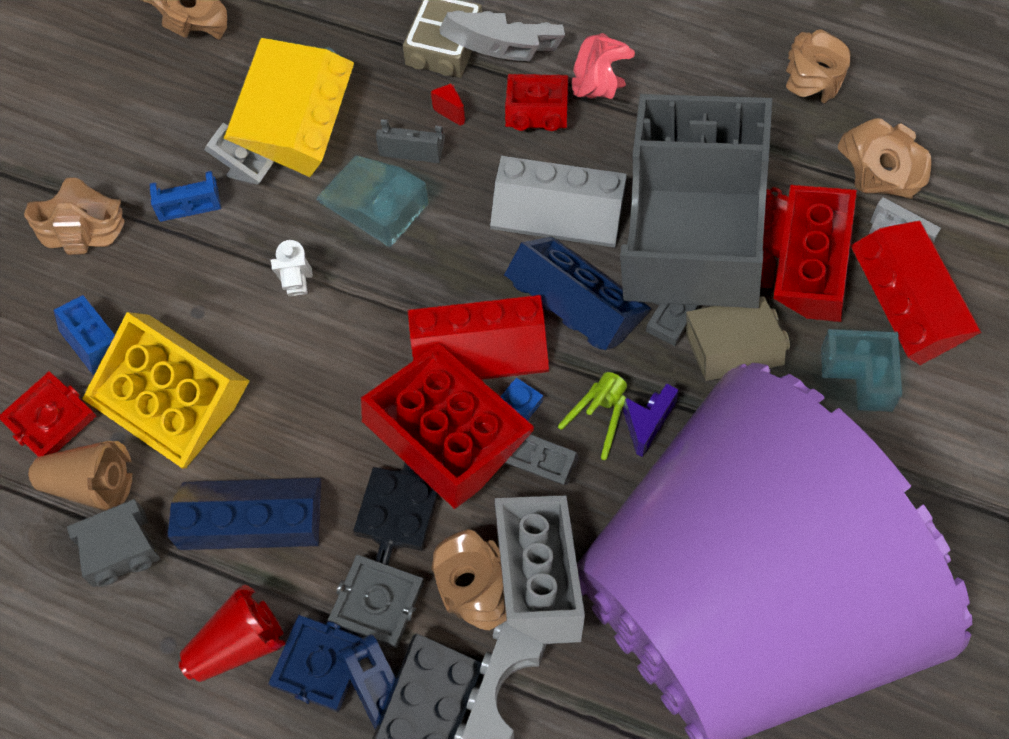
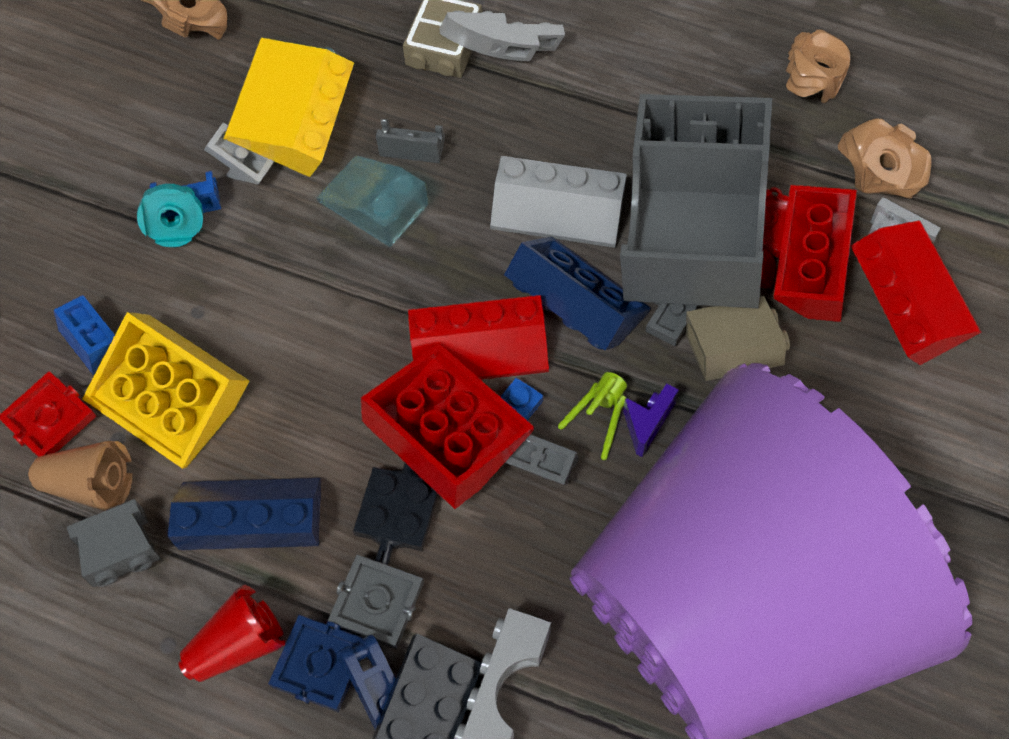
(76, 218): medium nougat piece -> none
(175, 198): none -> teal plate
(292, 267): white hips -> none
(448, 103): red slope -> none
(483, 599): medium nougat piece -> none
(536, 101): red plate -> none
(539, 568): light grey slope -> none
(594, 68): coral piece -> none
(869, 359): clear light blue brick -> none

